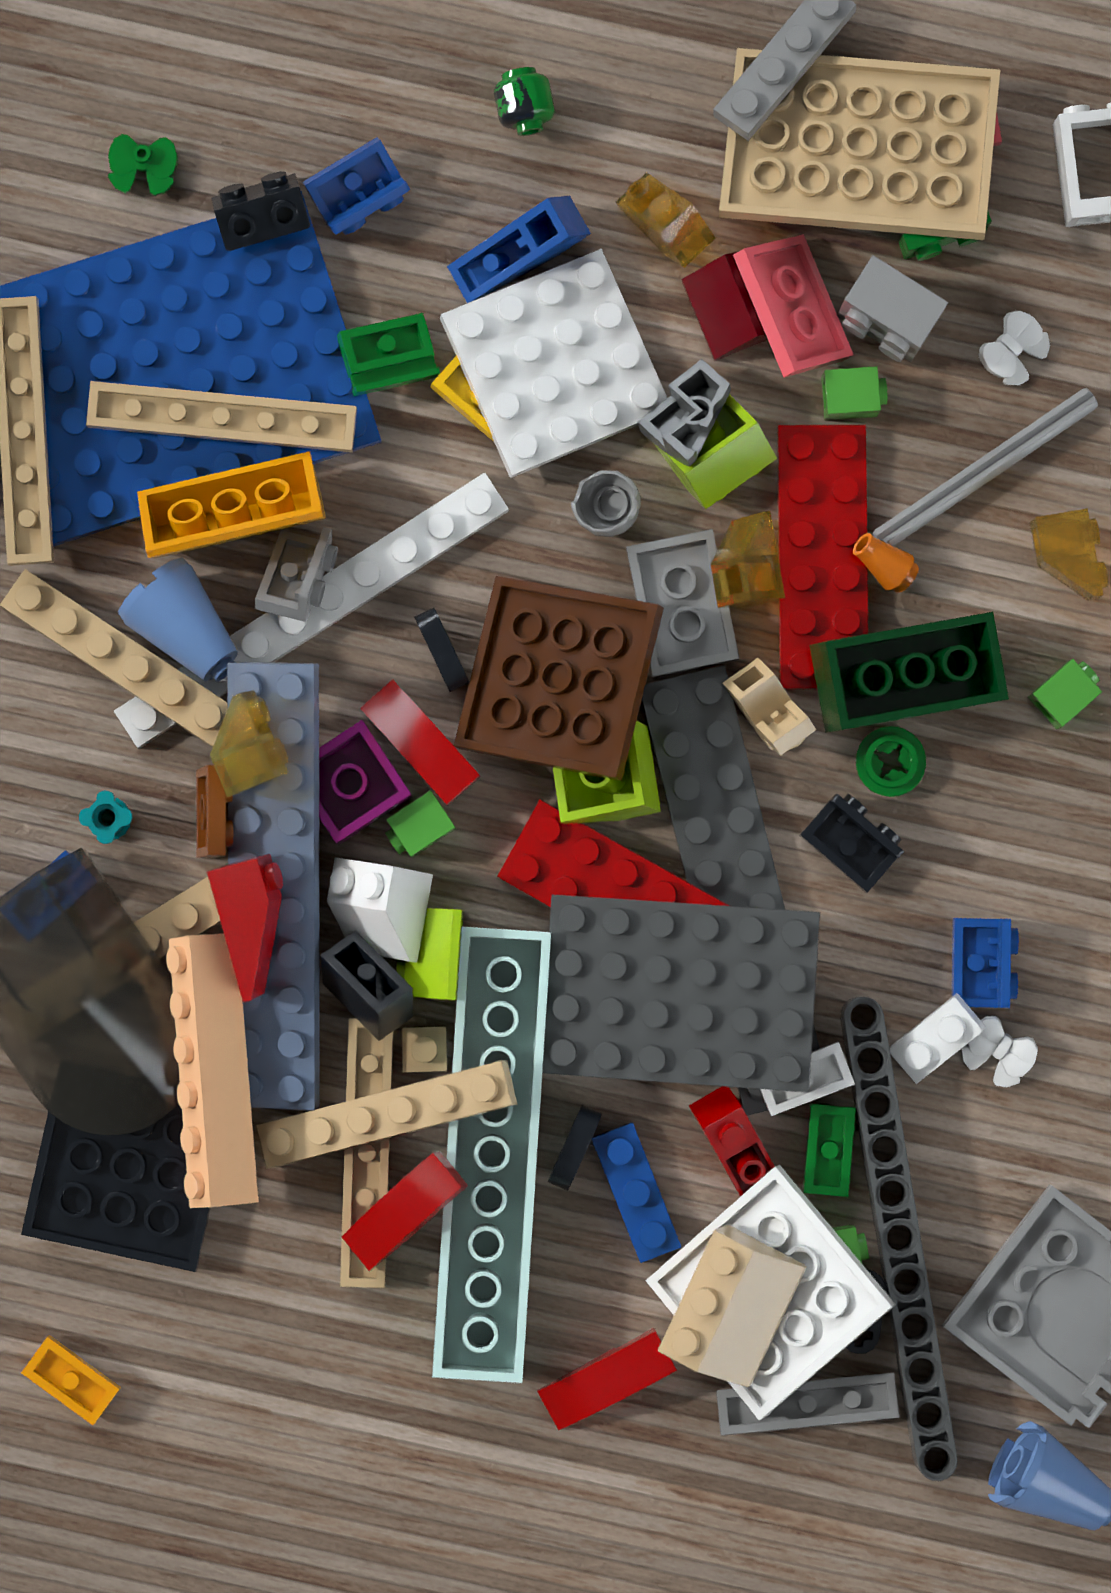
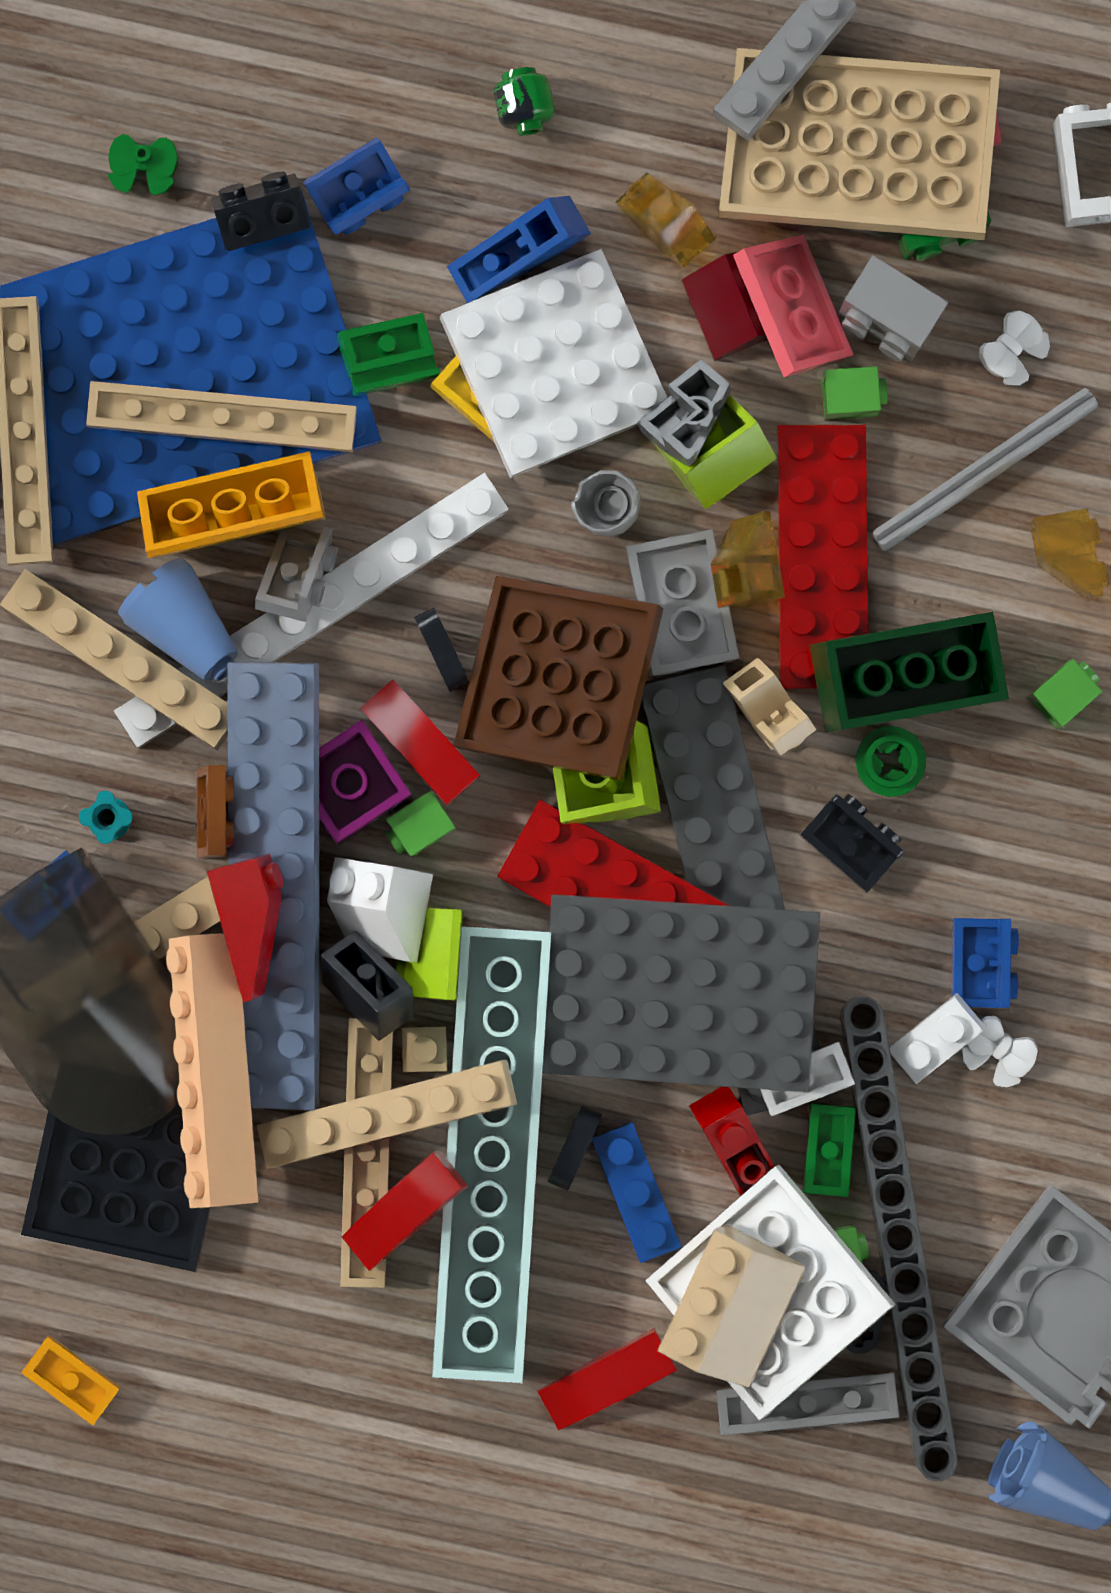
(245, 747): clear yellow slope -> none
(887, 563): orange cone -> none

